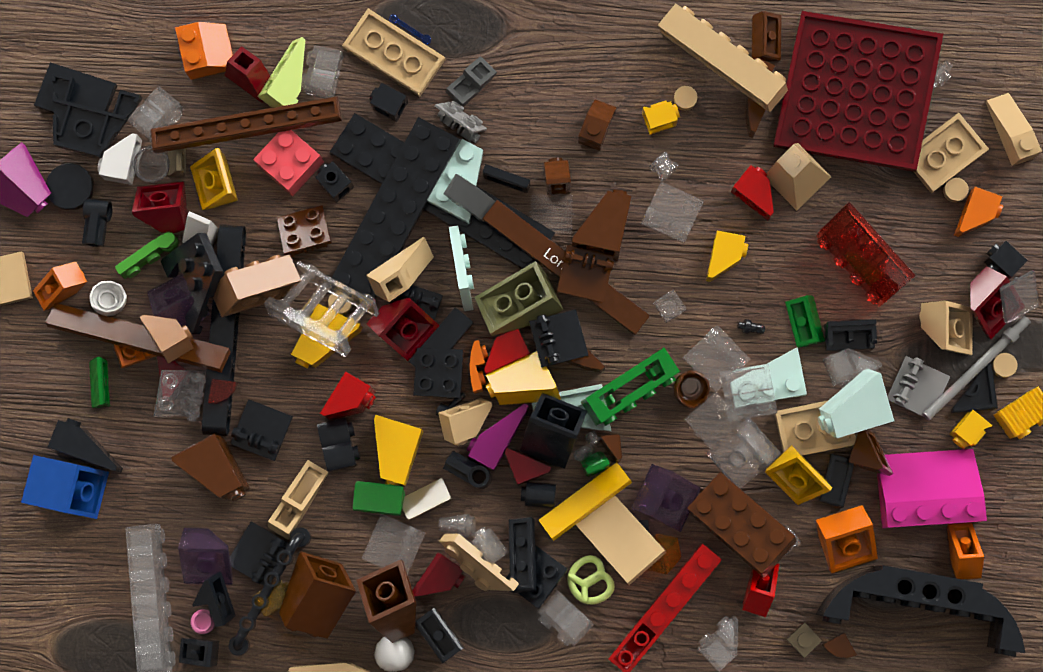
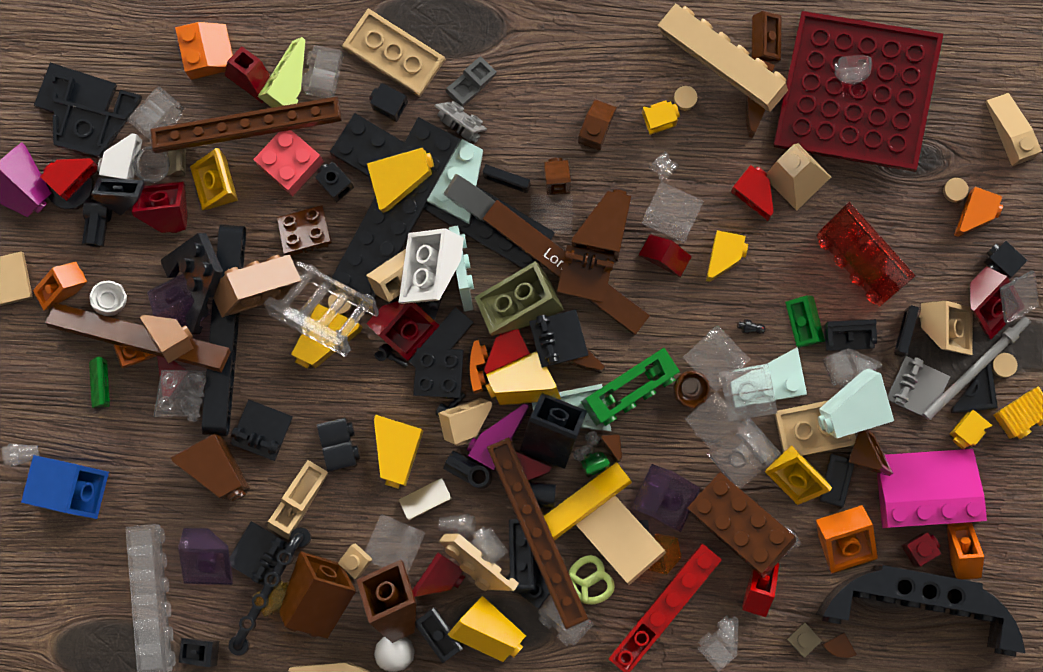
(18, 454): none -> clear cone
(68, 175): none -> red slope
(80, 443): black slope -> none
(117, 193): none -> black slope
(148, 254): bright green hinge -> none
(198, 224): white slope -> none
(202, 621): bright pink plate -> none
(217, 597): black slope -> none
(221, 390): clear red tile -> none
(348, 398): red slope -> none
(355, 561): none -> tan plate
(378, 498): green slope -> none
(387, 352): none -> black hand
(398, 176): none -> yellow slope
(426, 39): clear blue hinge -> none
(429, 264): none -> white slope
(488, 631): none -> yellow slope
(537, 533): none -> reddish brown tile
(665, 254): none -> dark red slope
(669, 306): clear plate -> none
(853, 68): none -> clear hair
(906, 331): none -> black tile
(922, 549): none -> dark red brick
(942, 73): clear plate -> none
(948, 152): tan plate -> none

